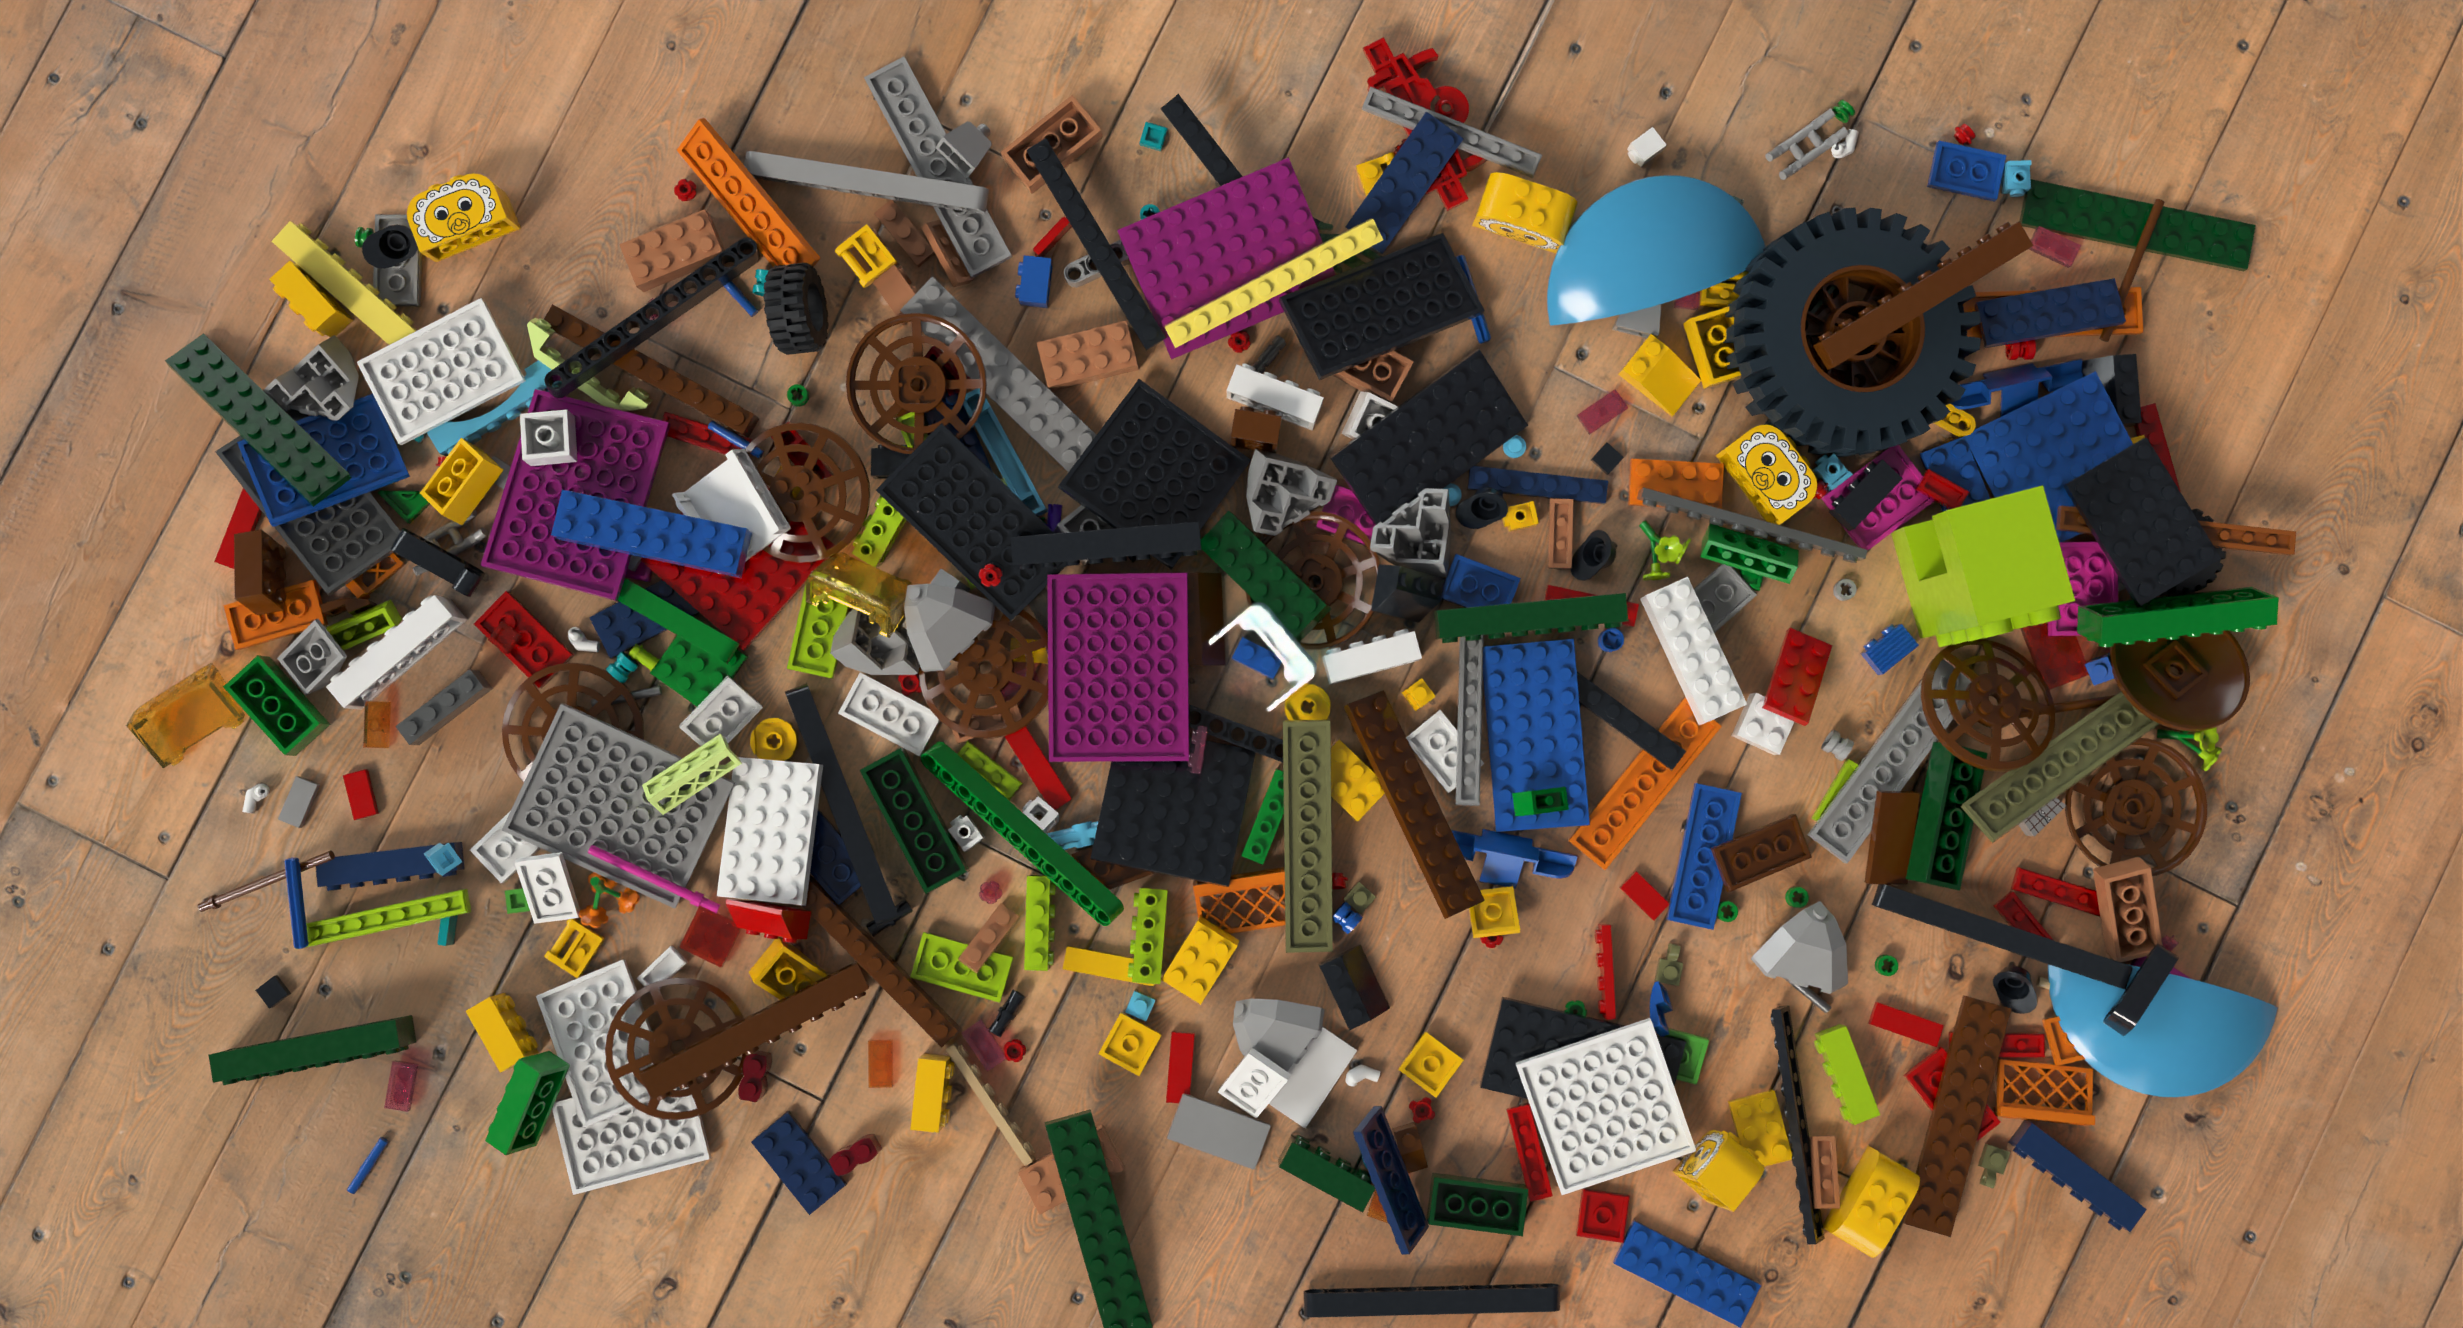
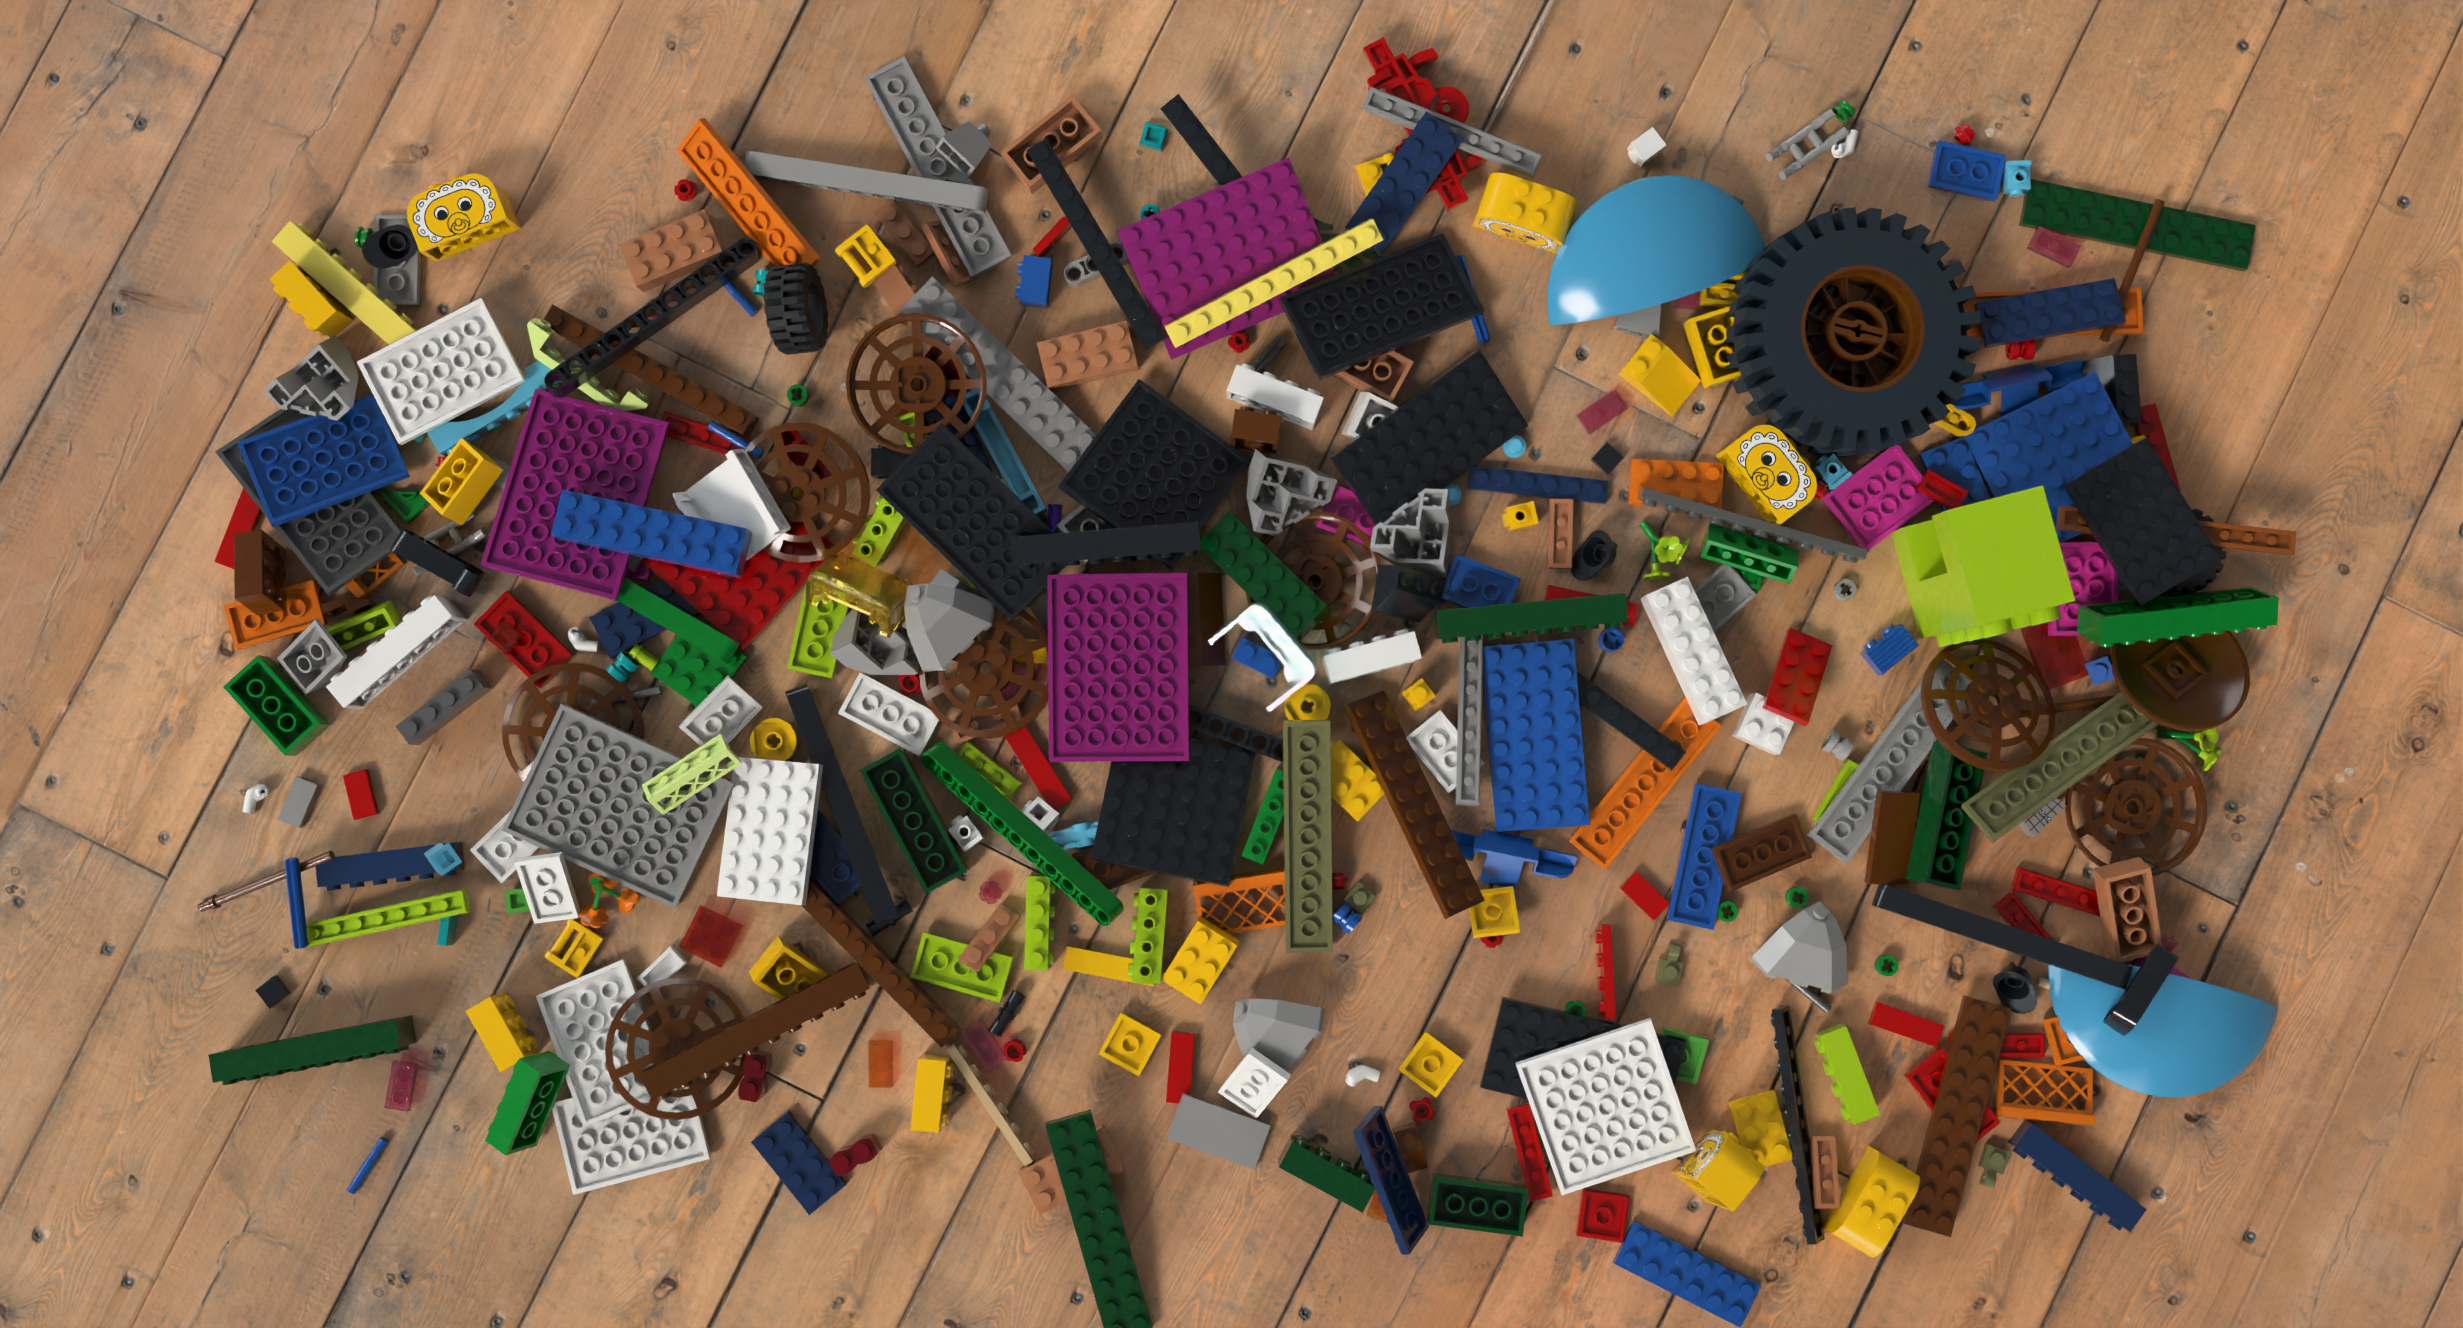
(185, 715): clear yellow windscreen -> none
(258, 420): dark green plate -> none
(377, 724): clear orange plate -> none
(548, 437): white brick -> none
(696, 899): dark pink bar -> none
(770, 919): red slope -> none
(995, 571): red plate -> none
(1140, 1005): medium azure plate -> none
(1199, 739): clear pink plate -> none
(1313, 1077): white tile -> none
(1354, 987): black slope -> none
(1432, 1300): black beam -> none
(1482, 508): black piece -> none
(1540, 801): green slope -> none
(1659, 1006): blue slope -> none
(1864, 494): black brick -> none
(1922, 295): reddish brown brick -> none

